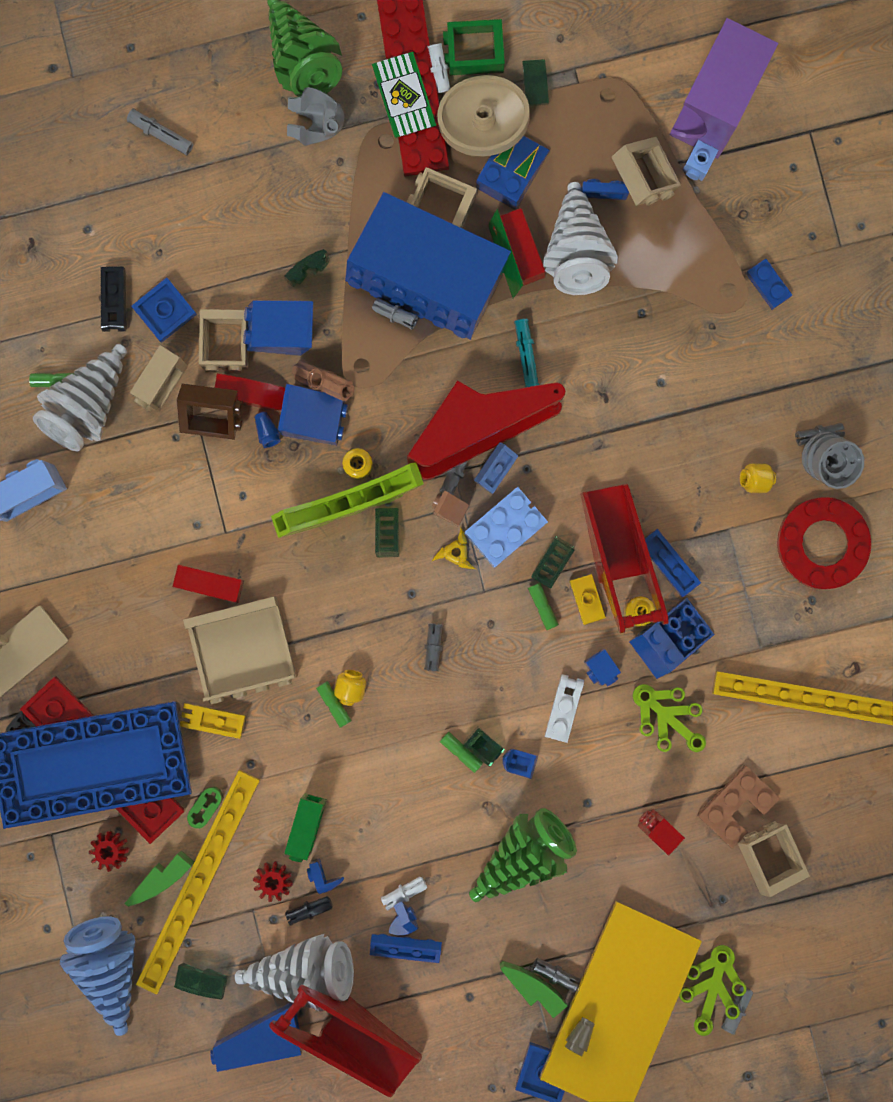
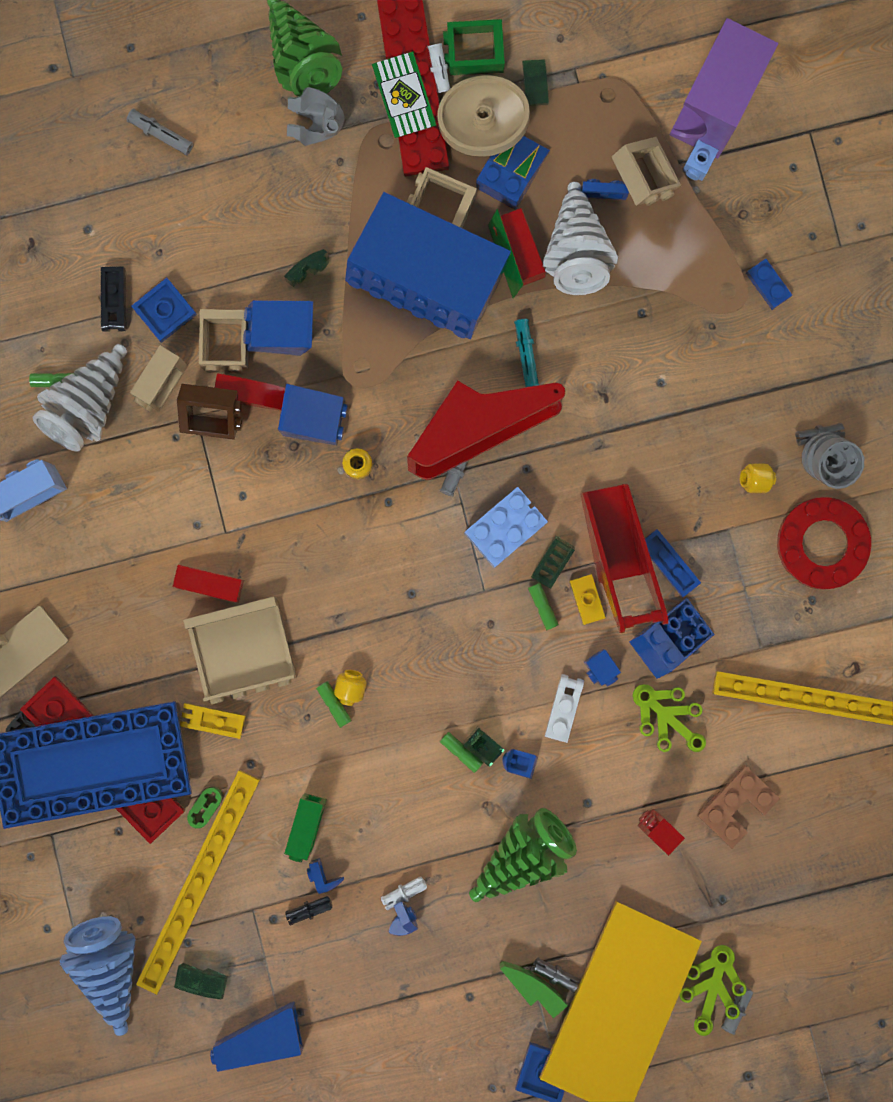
(115, 859): red gear -> none
(161, 879): bright green slope -> none
(267, 432): blue cone -> none
(270, 889): red gear -> none
(311, 963): white plant -> none
(323, 380): nougat piece -> none
(348, 502): lime arch -> none
(352, 1042): red piece -> none
(386, 551): clear green slope -> none
(395, 313): light grey axle -> none
(405, 948): blue plate -> none
(433, 647): flat silver pin -> none
(447, 552): yellow piece -> none
(449, 508): nougat slope -> none
(496, 468): medium blue plate -> none
(580, 1037): dark tan cone -> none
(636, 602): yellow head -> none
(784, 880): tan window -> none

